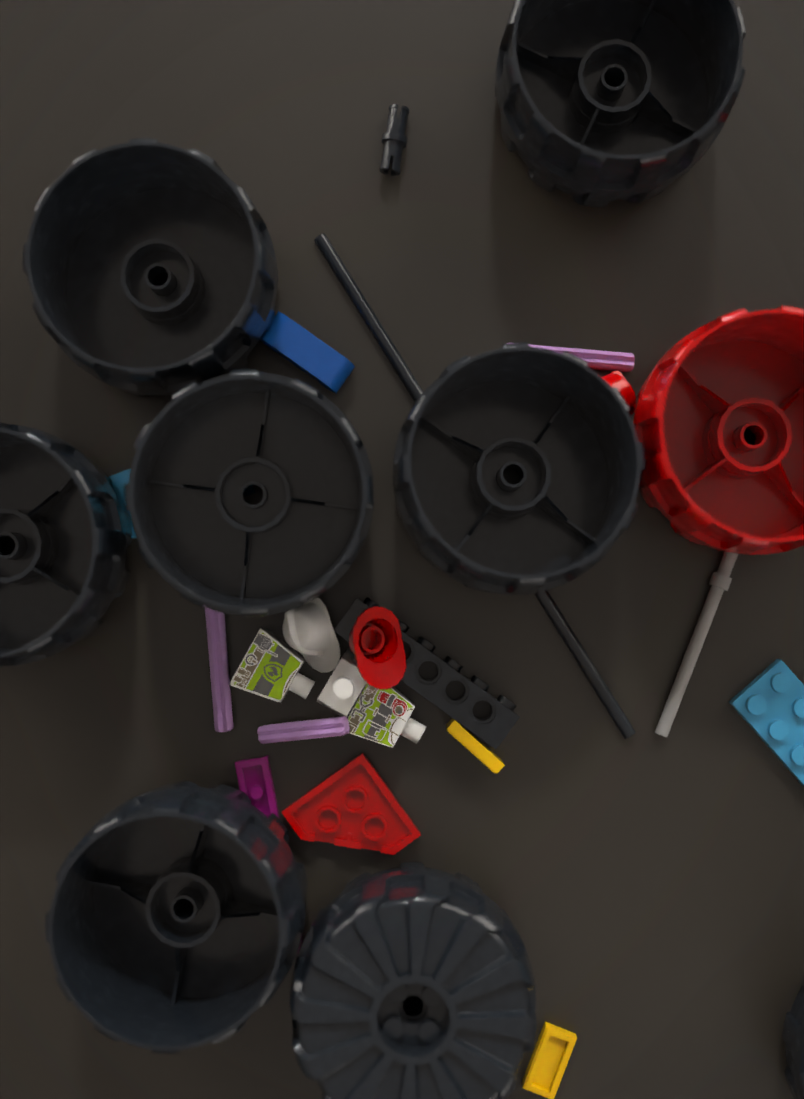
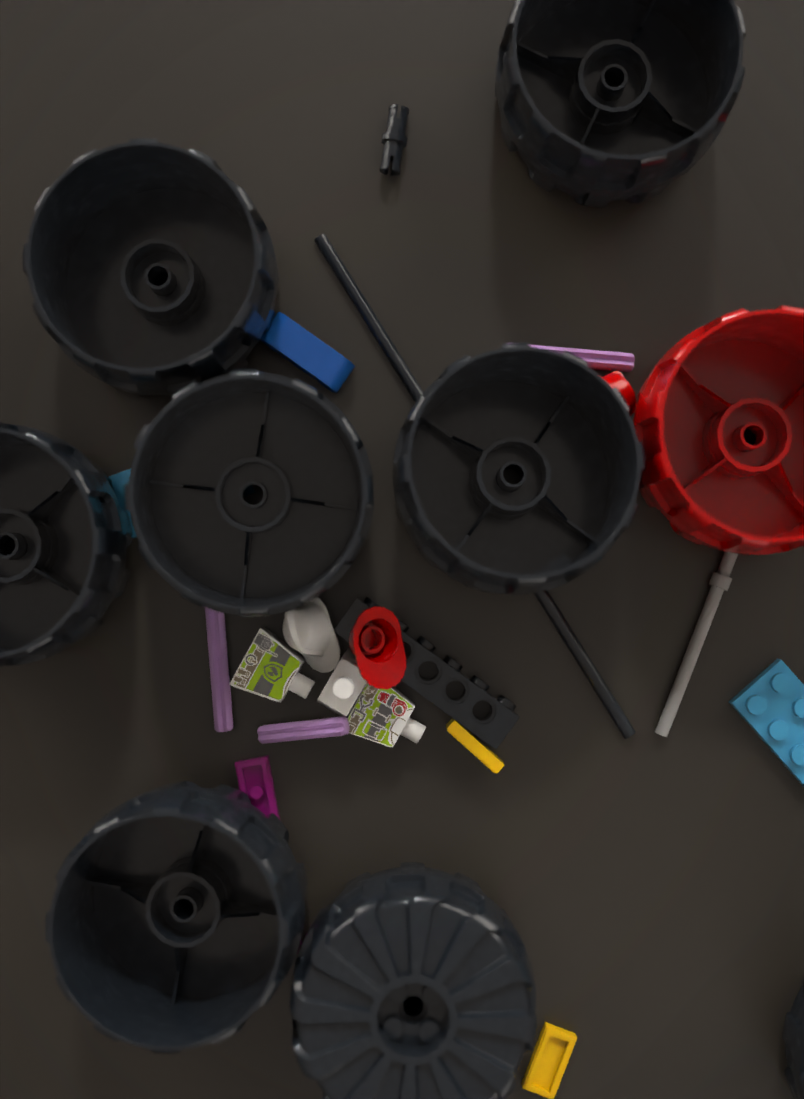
(353, 811): red plate -> none

